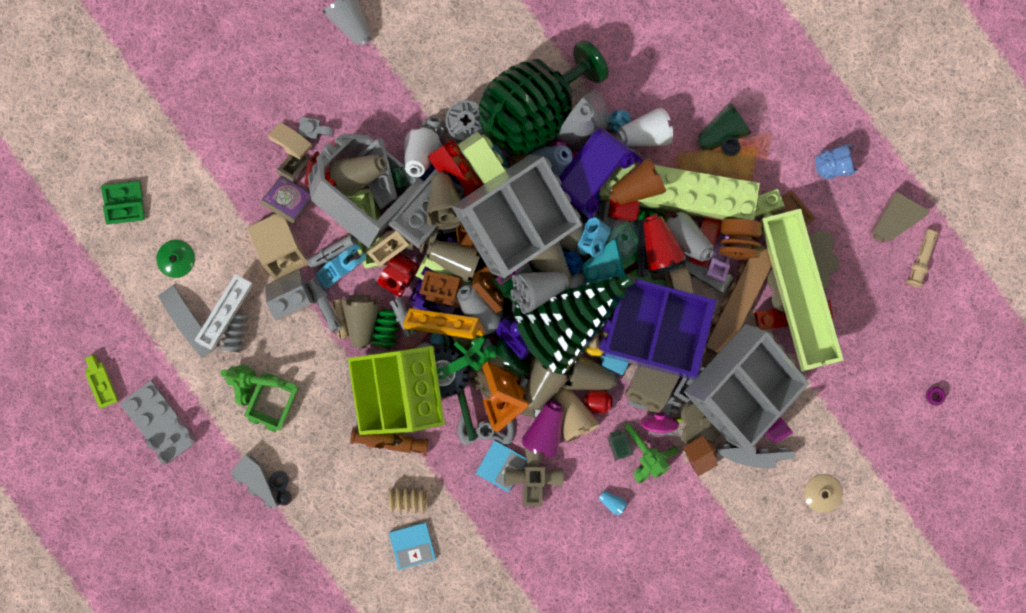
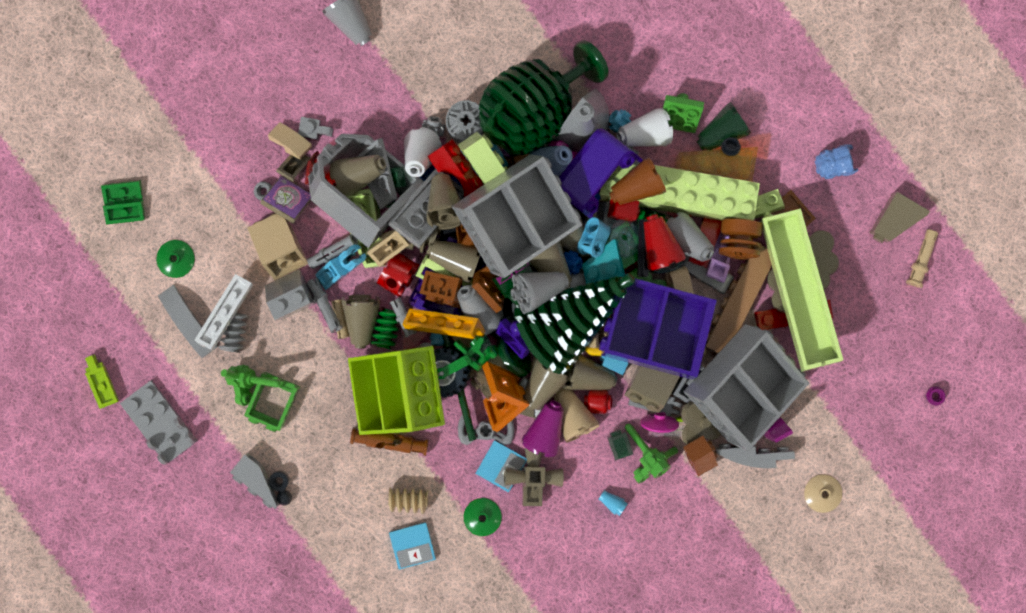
(257, 189): none -> light grey plate
(482, 507): none -> green dish
(683, 112): none -> bright green plate

